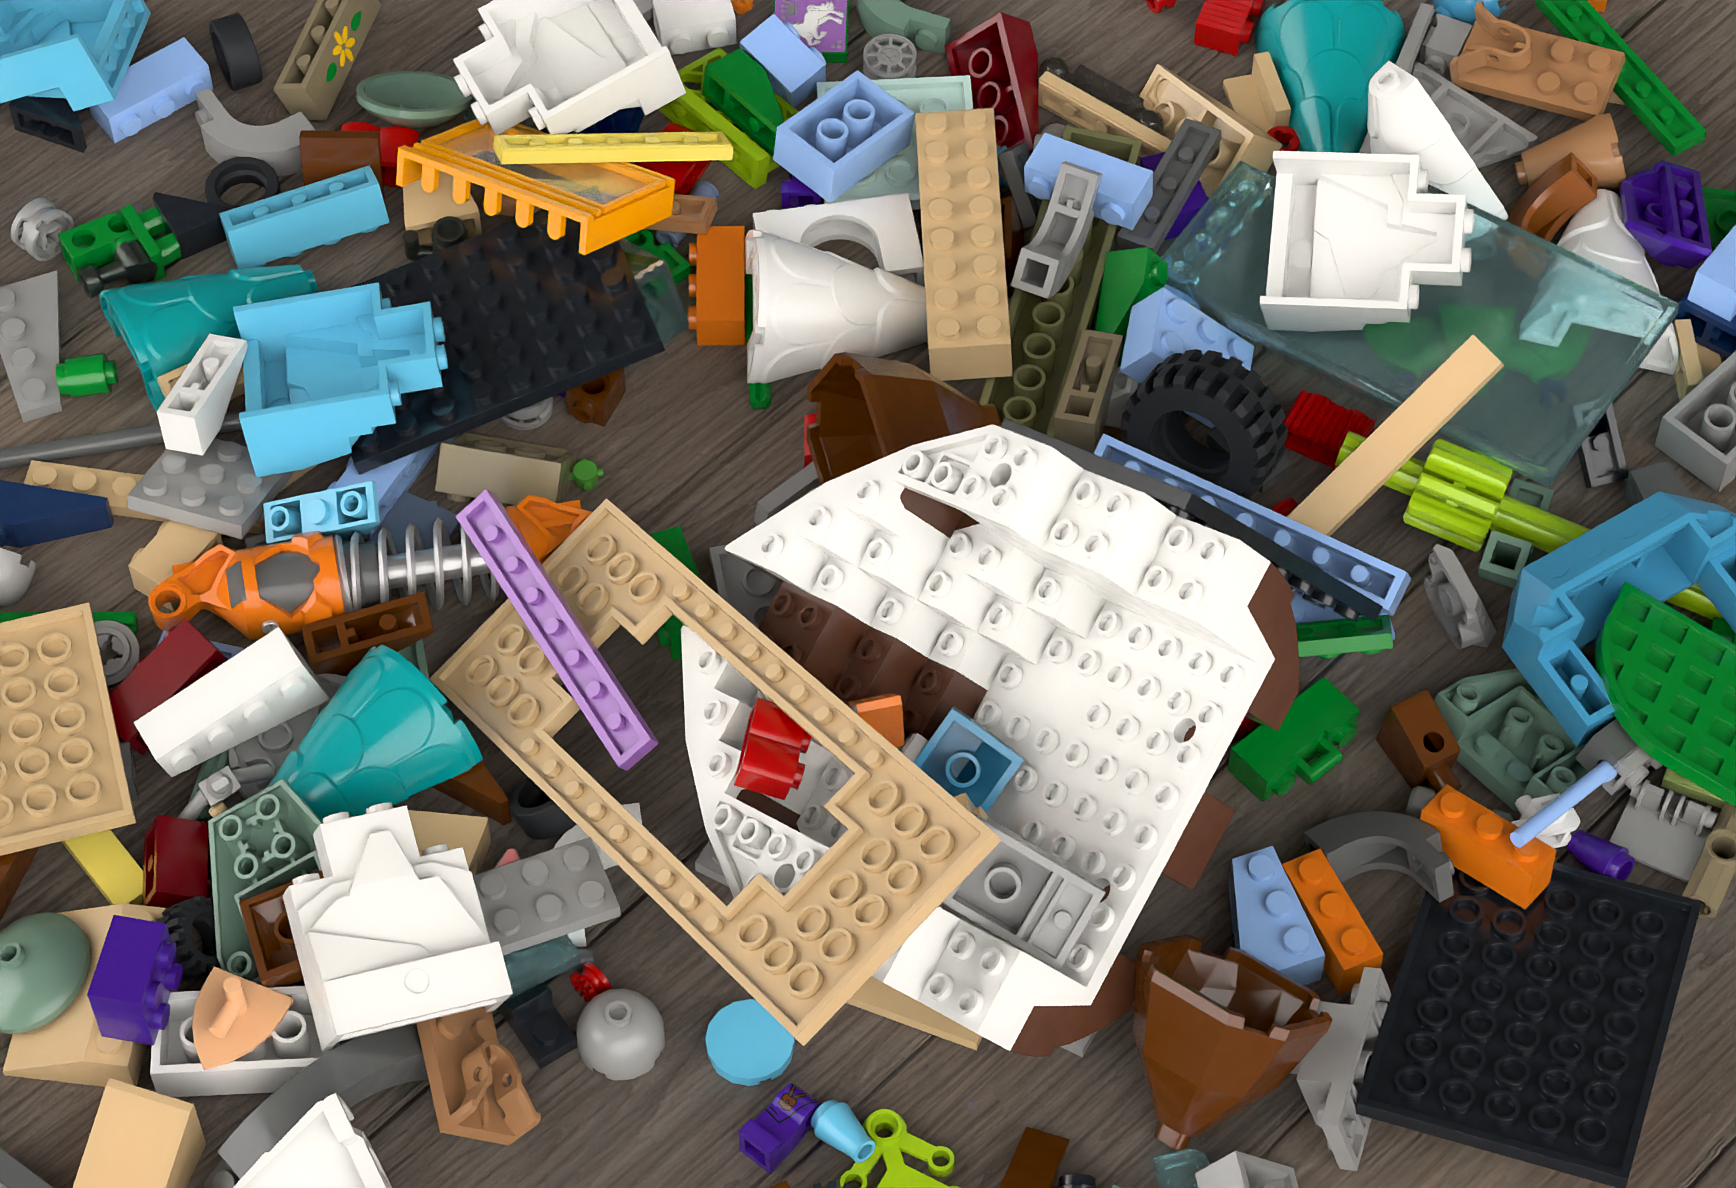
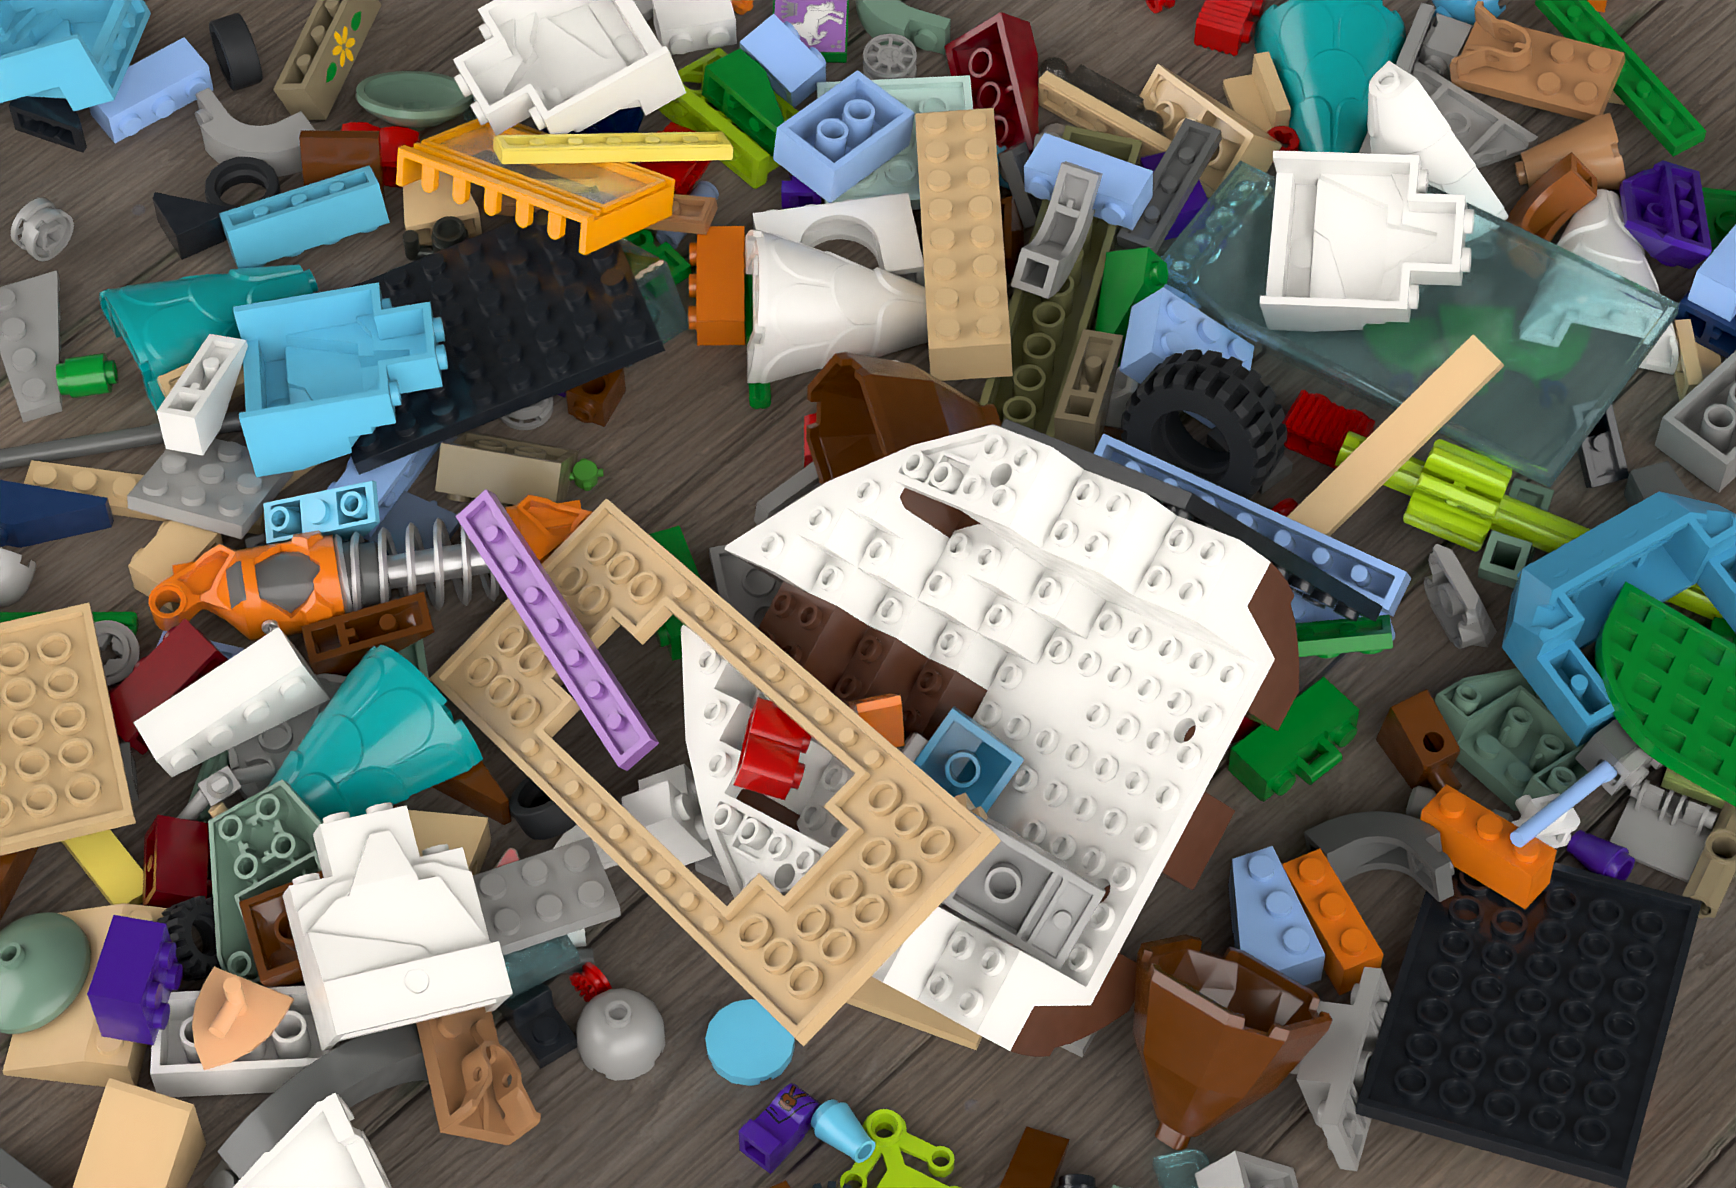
(121, 238): green hips -> none
(672, 813): none -> white brick

